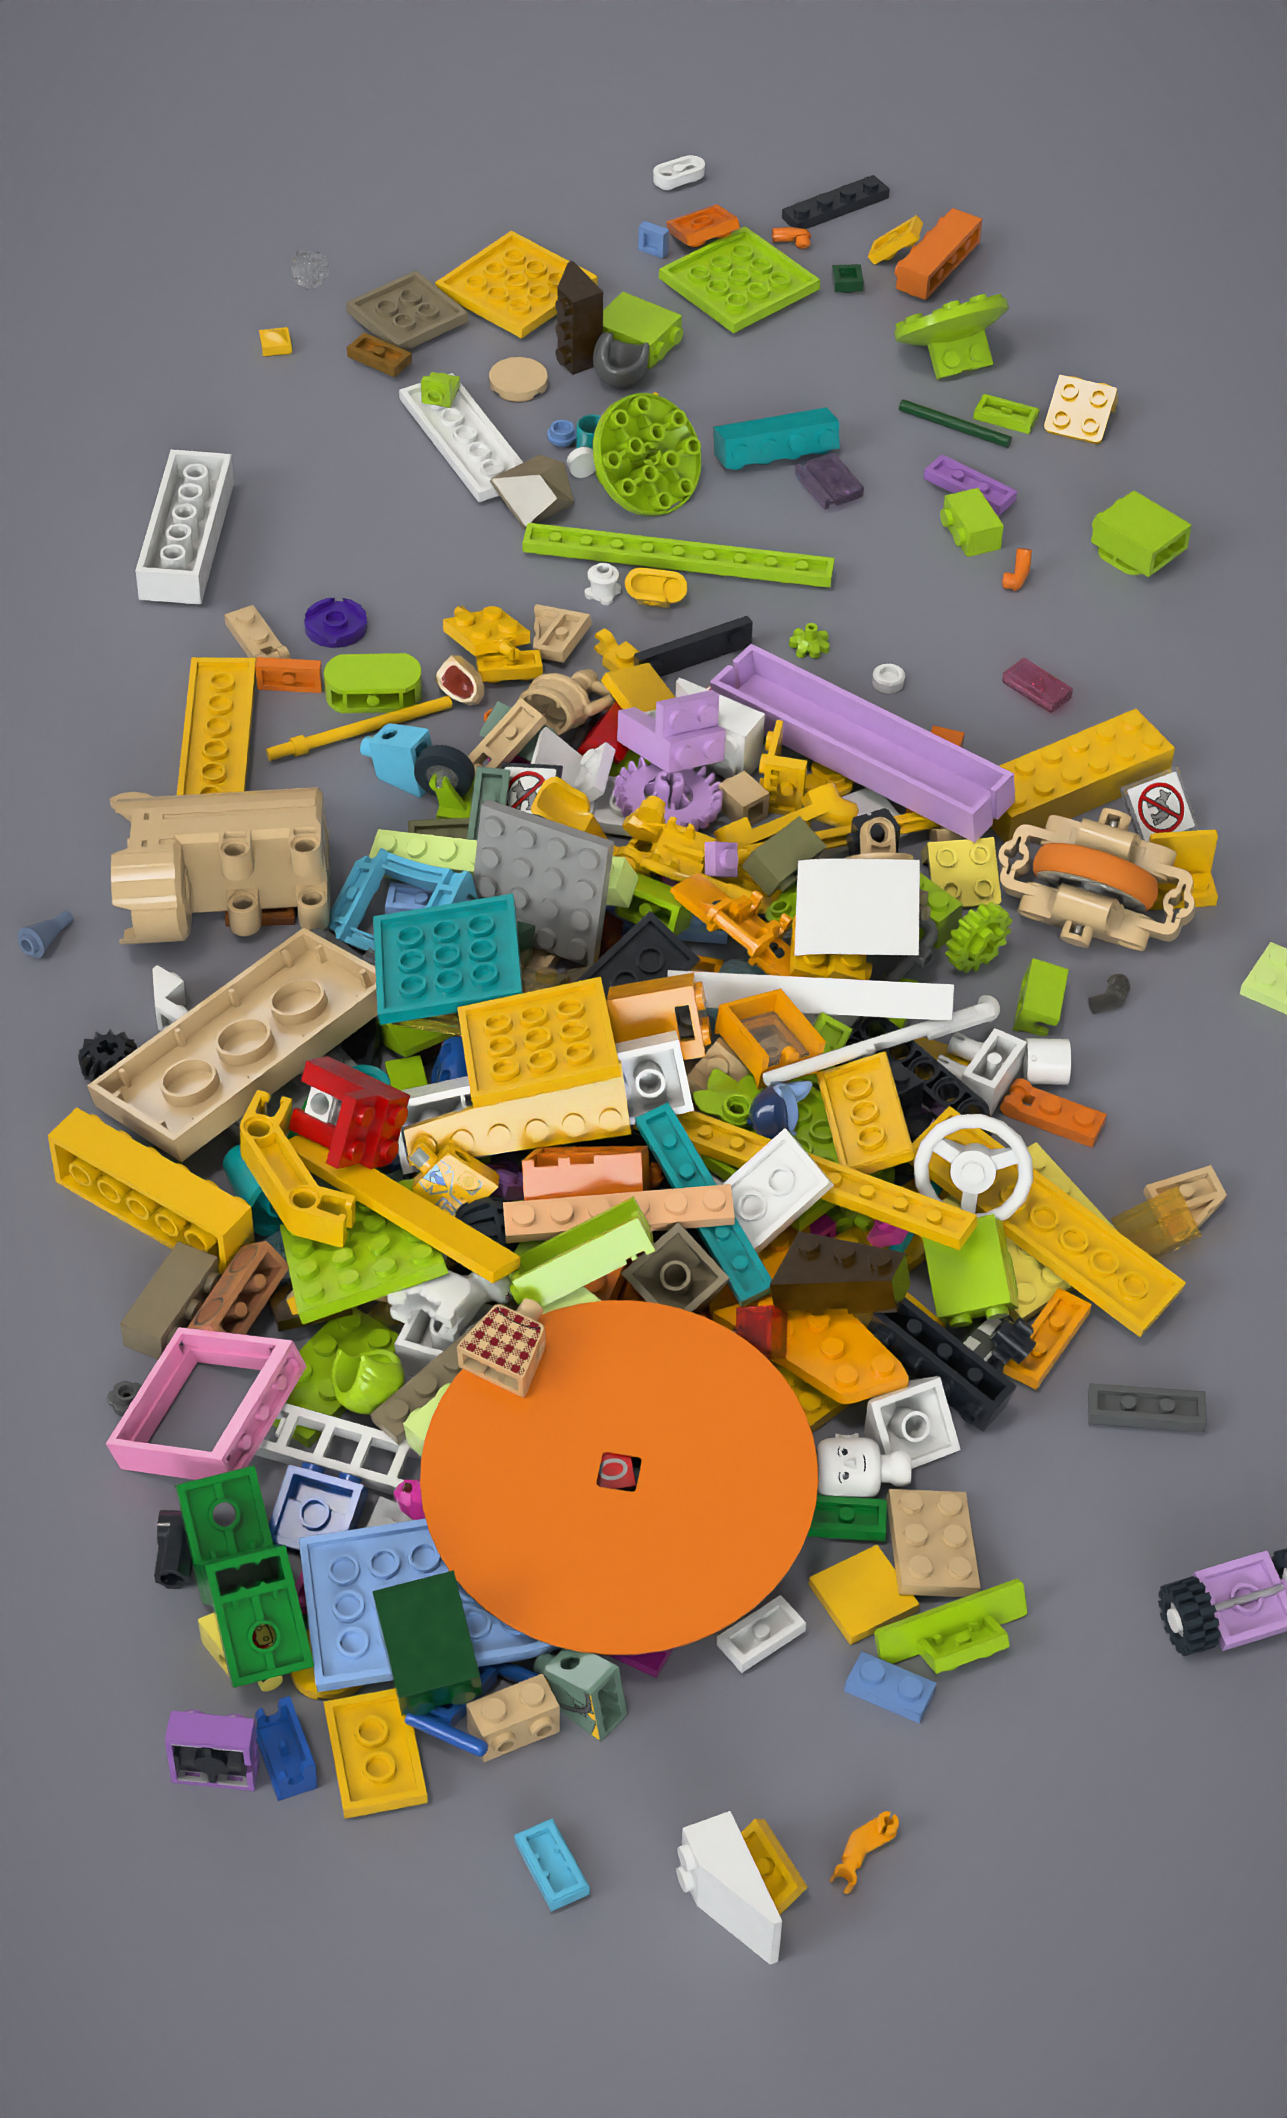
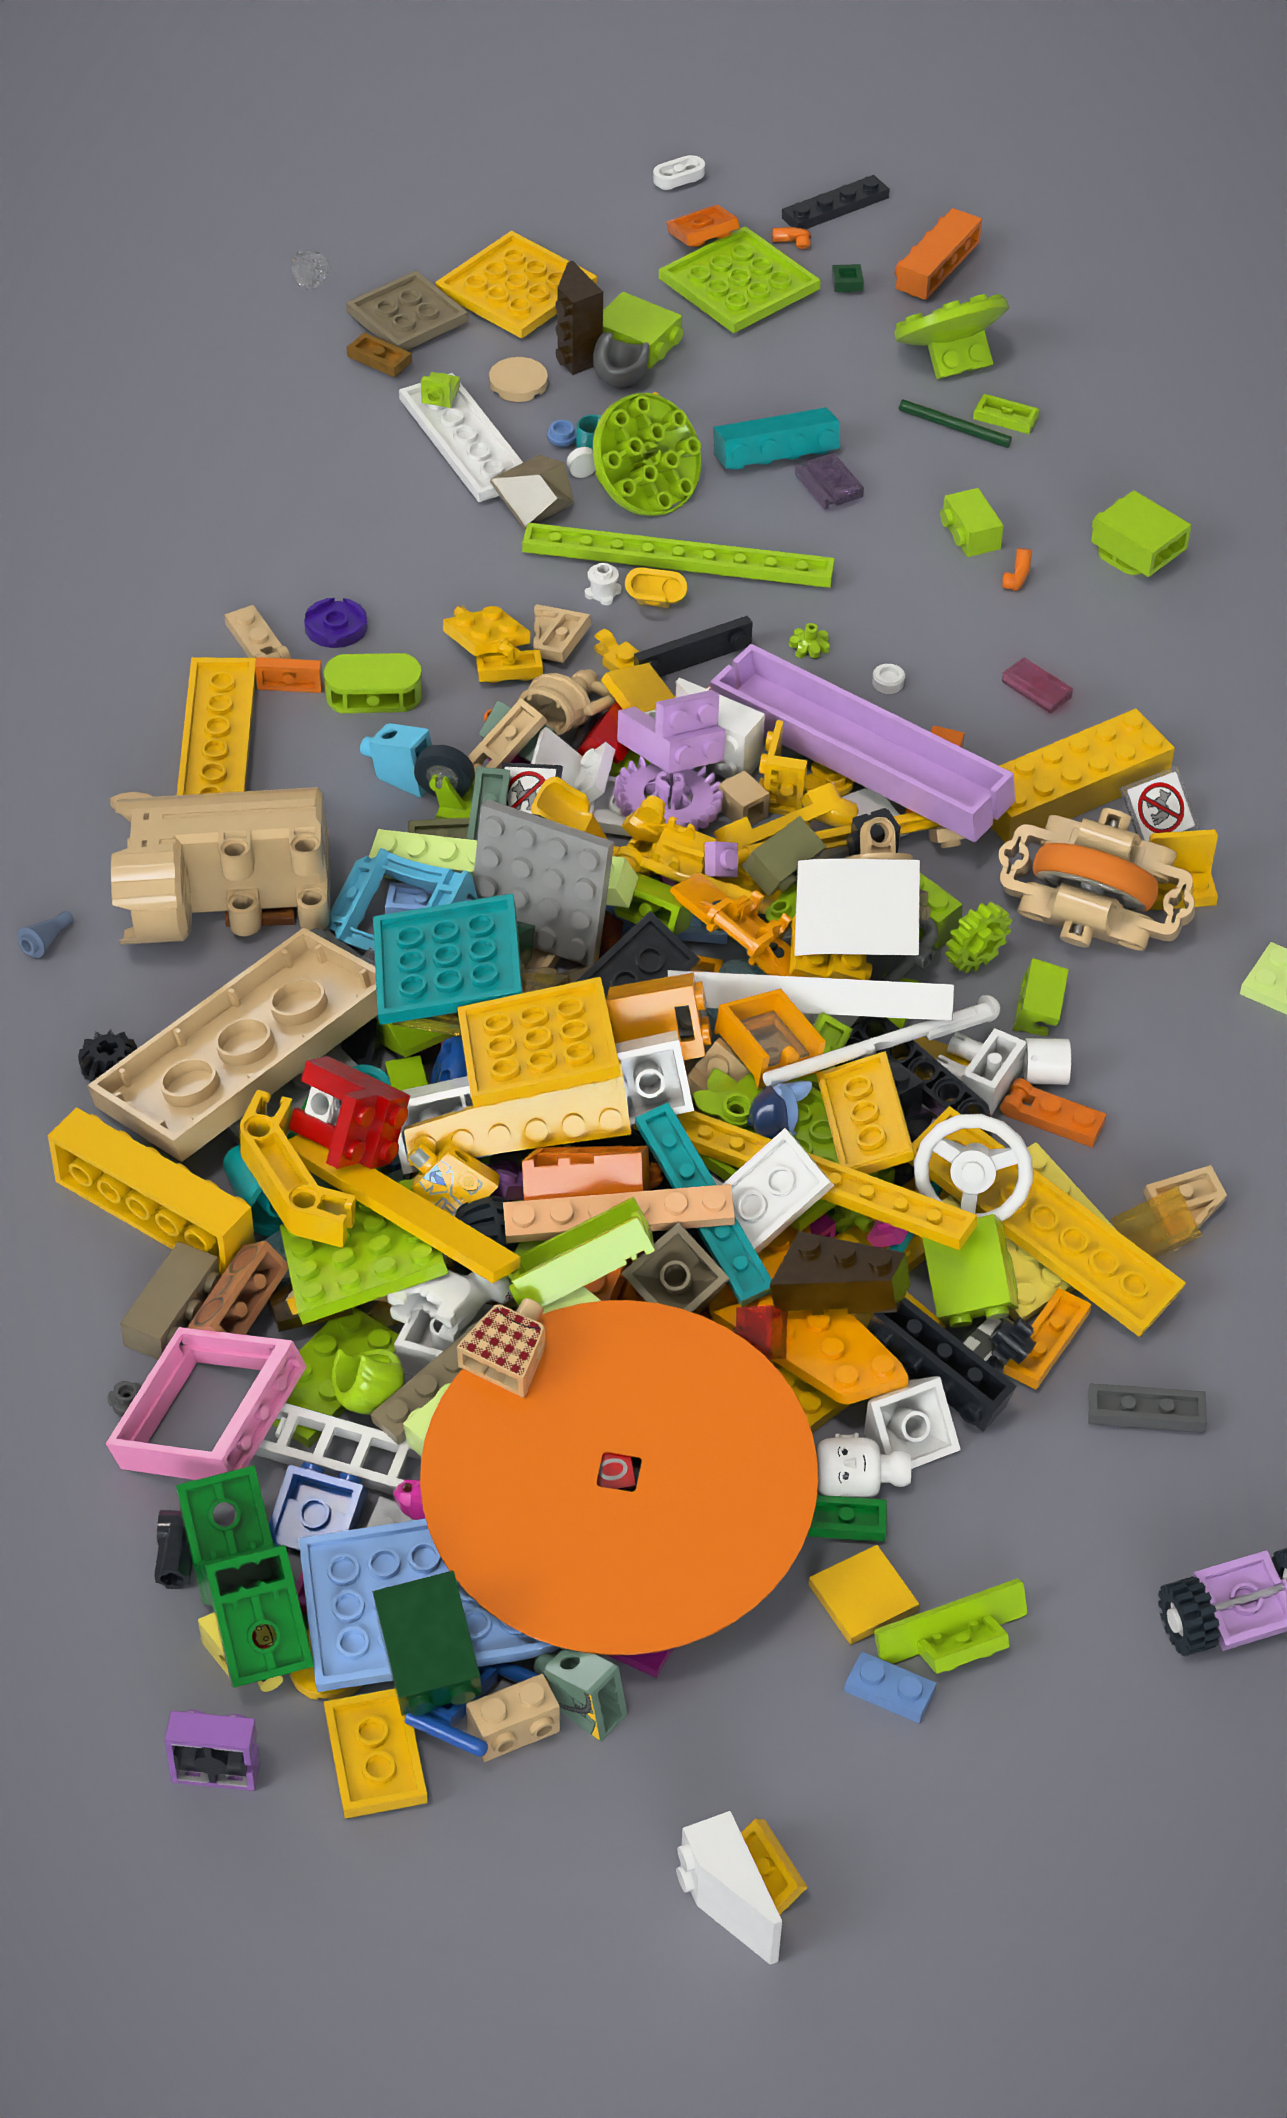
(168, 997): white slope -> none
(185, 527): white brick -> none
(275, 341): yellow tile -> none
(285, 1751): blue hinge -> none
(301, 745): yellow bar -> none
(460, 680): rock -> none
(551, 1864): medium azure plate -> none
(653, 239): medium blue plate -> none
(761, 1633): white plate -> none
(861, 1842): light orange arm -> none
(890, 243): yellow plate -> none
(932, 1543): tan plate -> none
(958, 477): medium lavender plate -> none
(965, 869): light yellow bracket -> none
(1080, 409): bracket -> none
(1114, 997): clear smoke arm -> none

